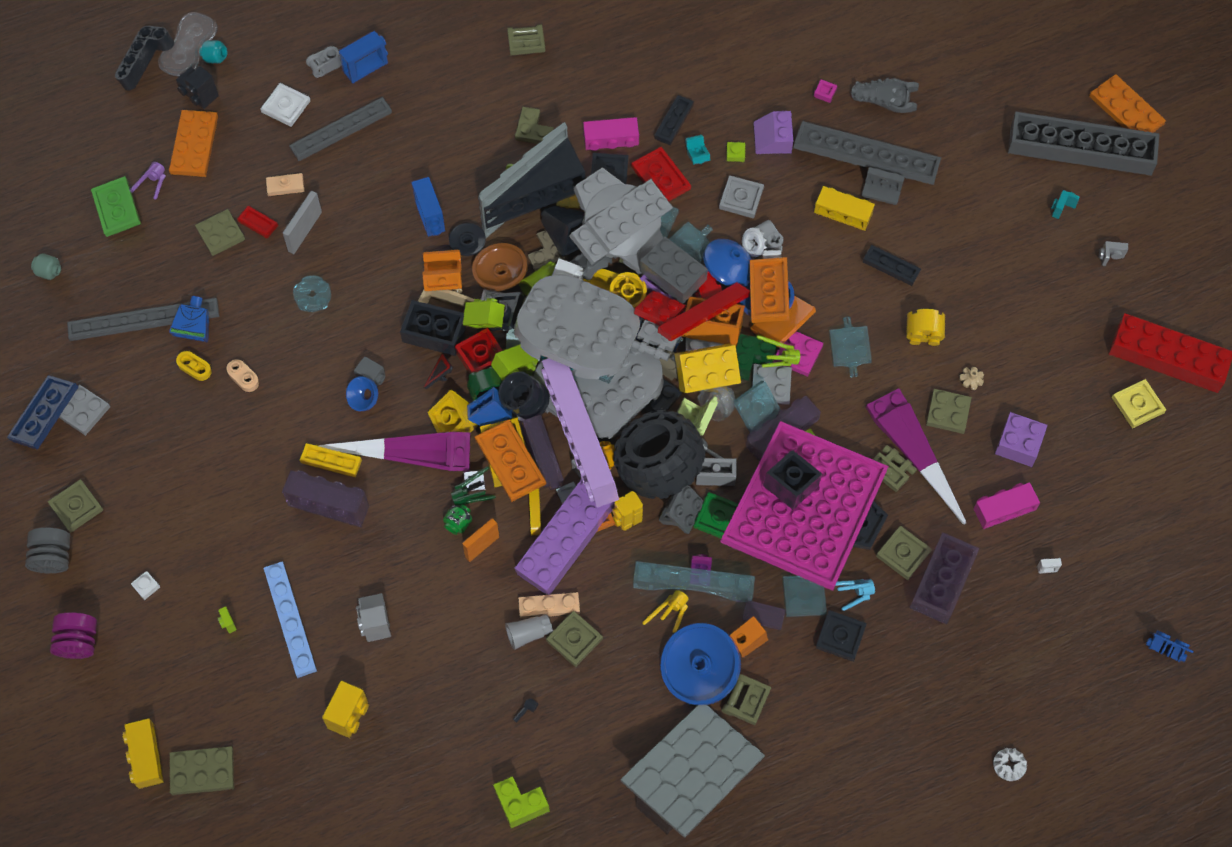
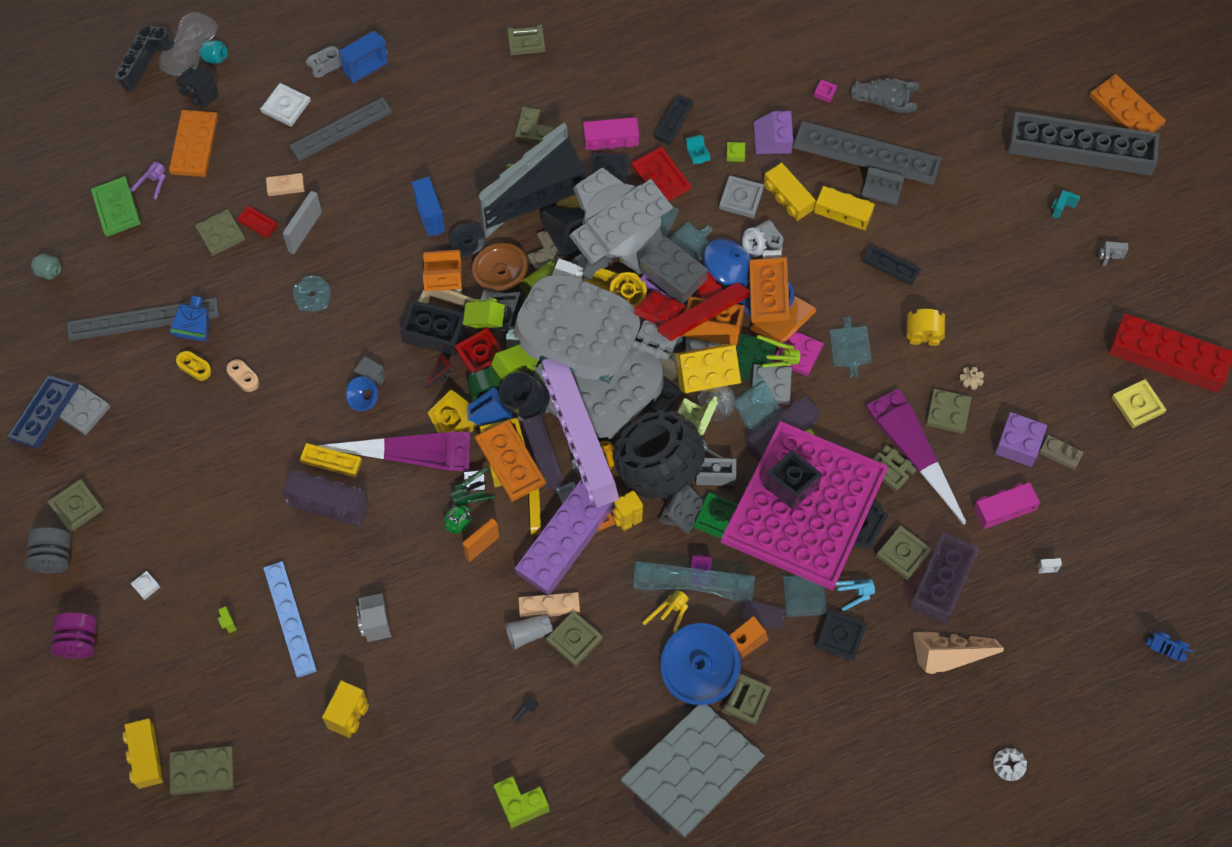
(789, 192): none -> yellow brick
(946, 653): none -> light nougat wedge
(1061, 452): none -> dark tan plate

